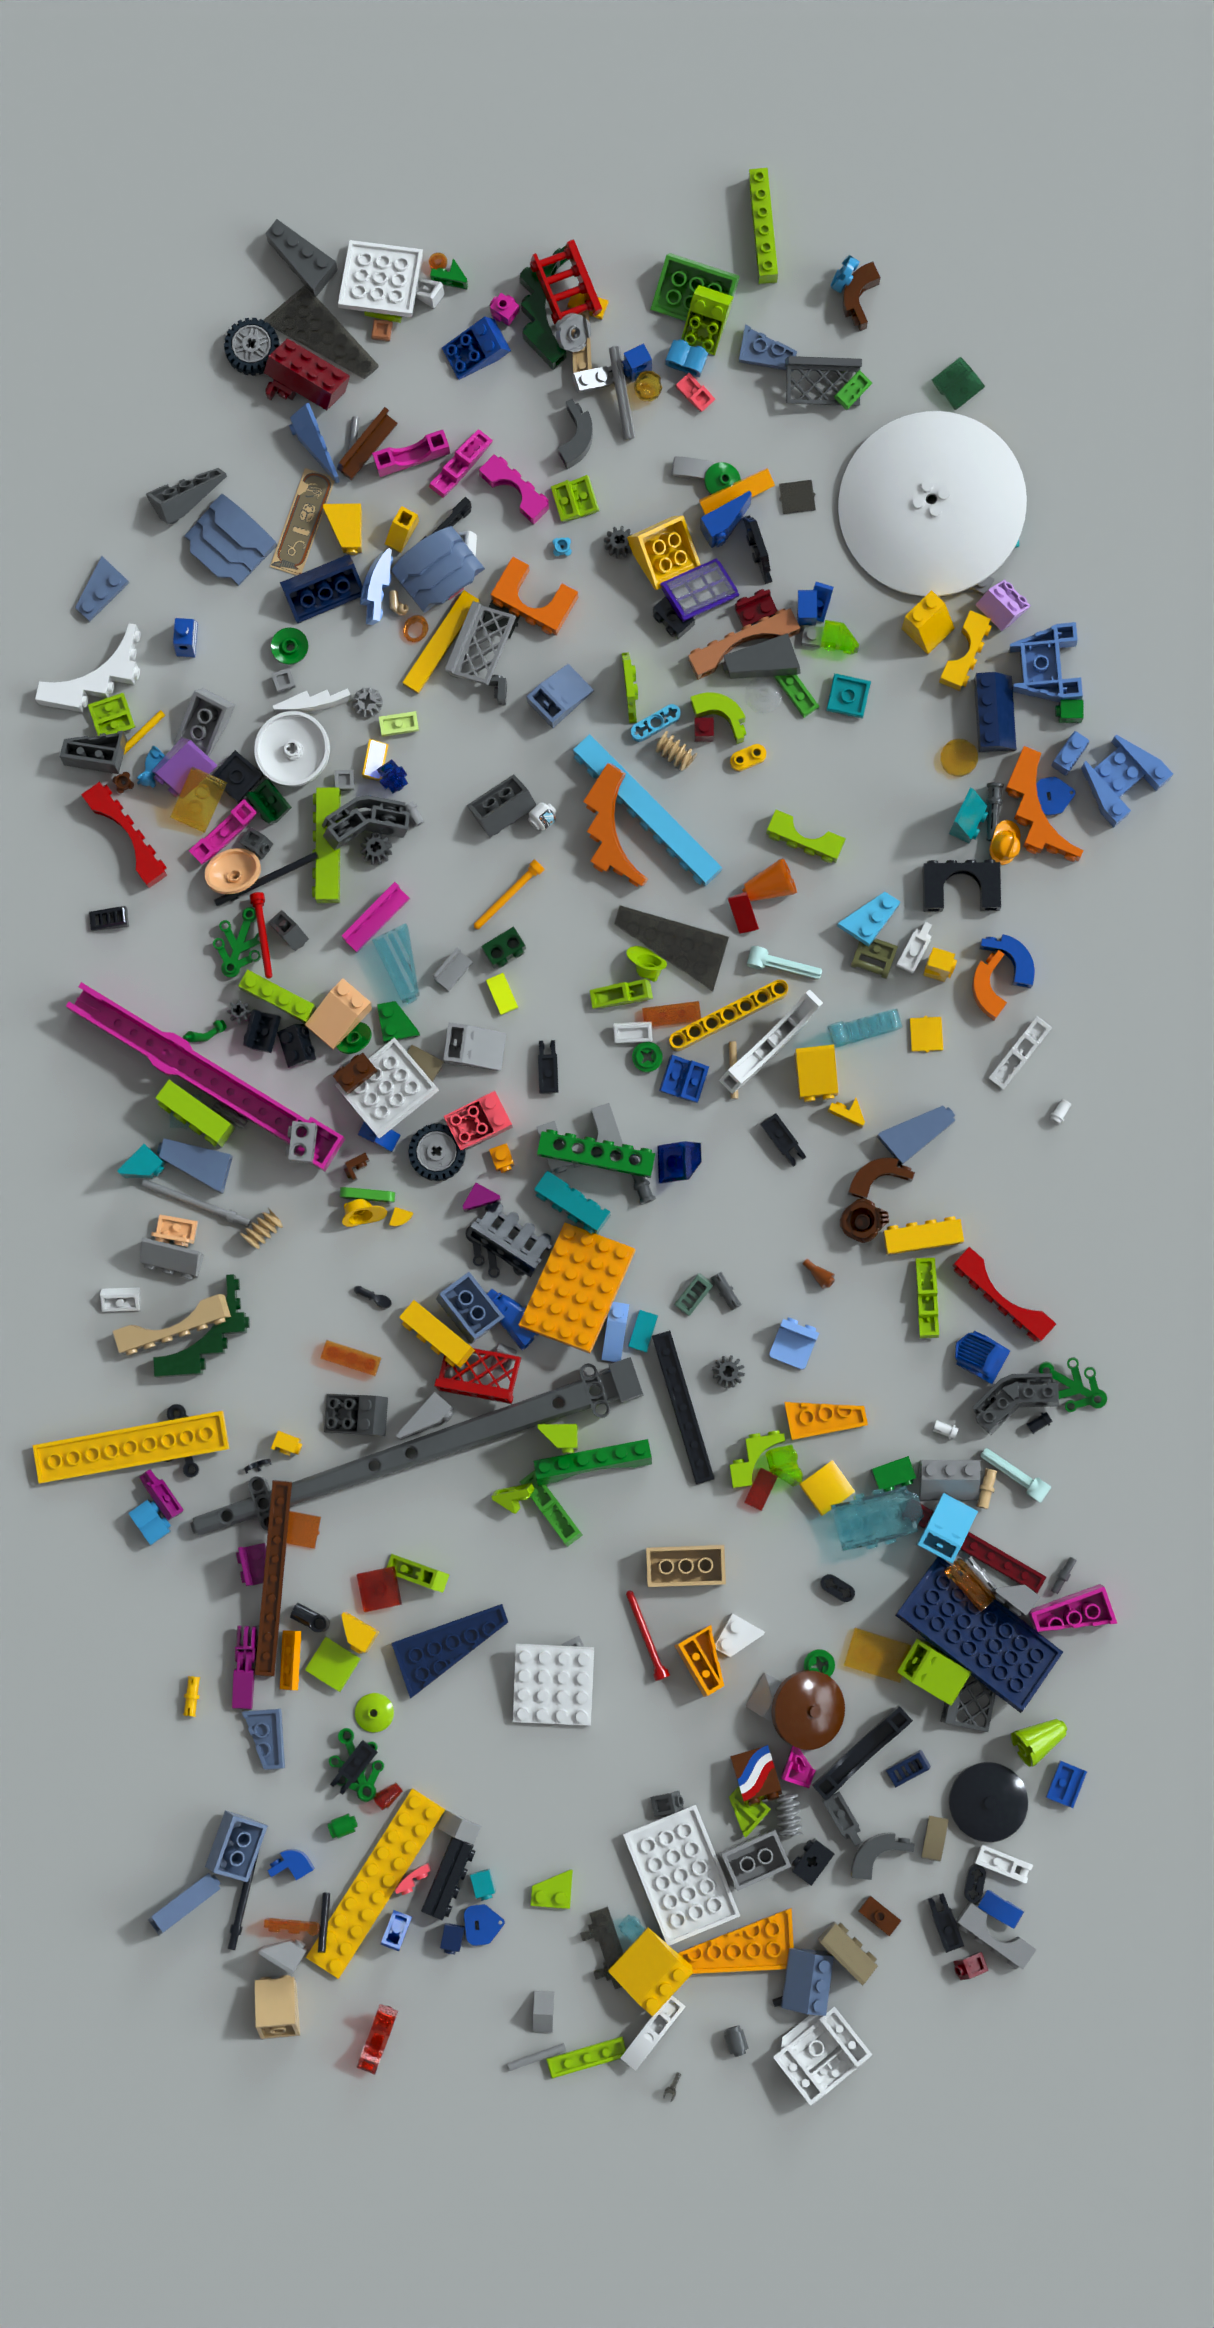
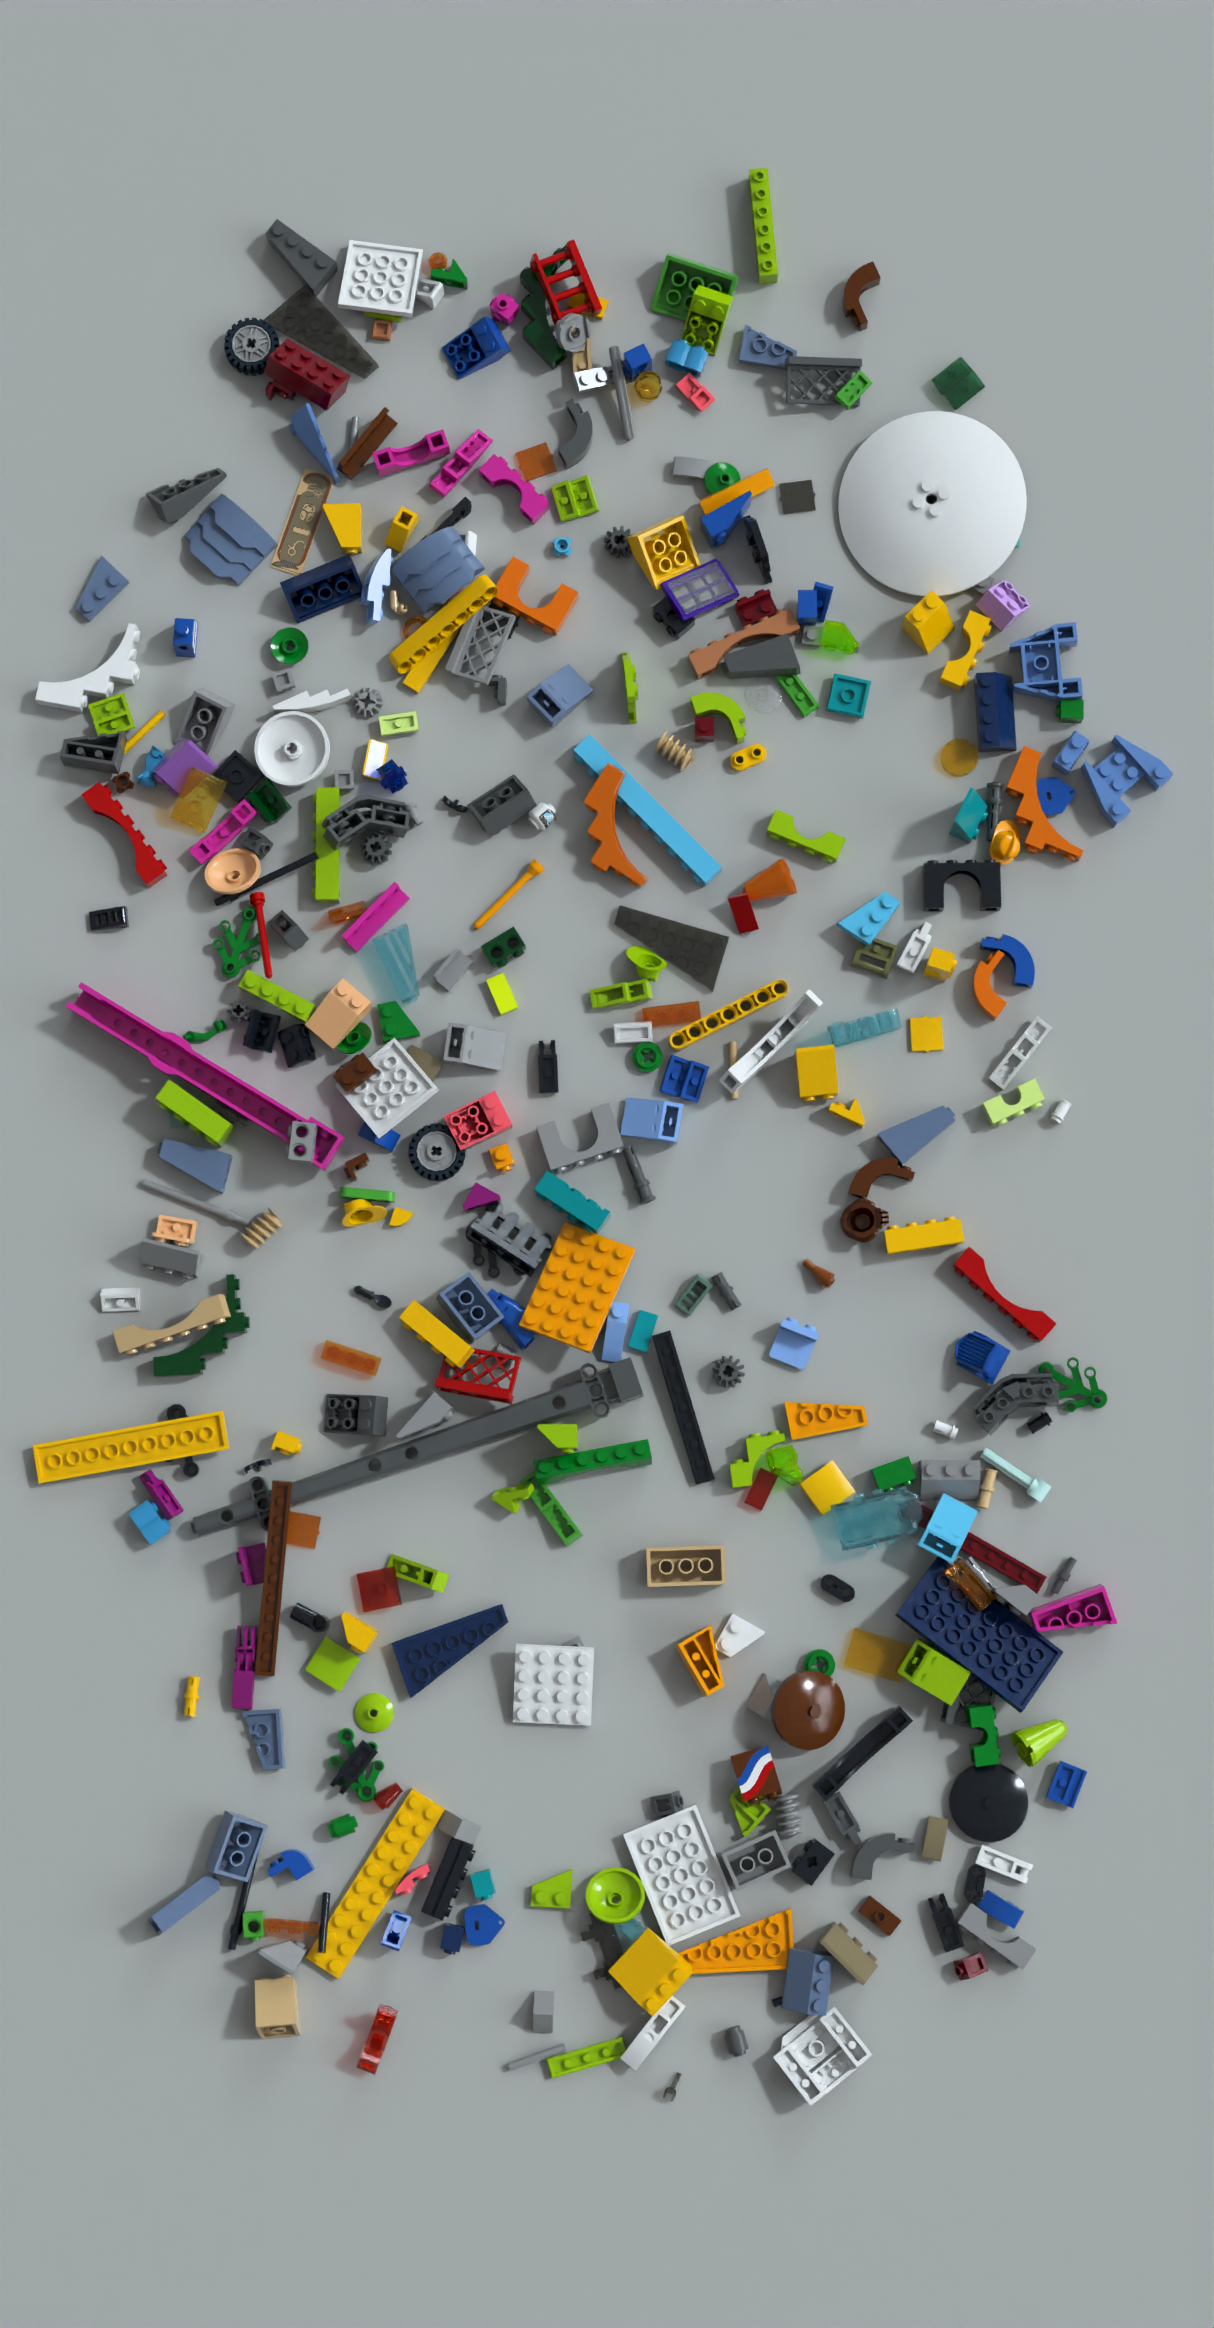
(142, 1164): teal slope -> none
(259, 1917): none -> bright green brick
(290, 1660): light orange plate -> none
(347, 912): none -> clear orange slope
(443, 624): none -> yellow beam
(454, 806): none -> black piece
(536, 462): none -> clear orange piece
(585, 1158): green brick -> none
(615, 1885): none -> lime dish
(641, 724): medium azure beam -> none
(652, 1120): none -> light blue slope
(659, 1671): red piece -> none
(678, 1161): clear blue slope -> none
(759, 958): light aqua axle -> none
(782, 1138): black hinge -> none
(798, 1769): dark pink slope -> none
(843, 276): dark azure plate -> none
(920, 1755): dark blue slope -> none
(927, 1298): lime slope -> none
(986, 1750): none -> green arch
(1029, 1097): none -> yellowish green arch

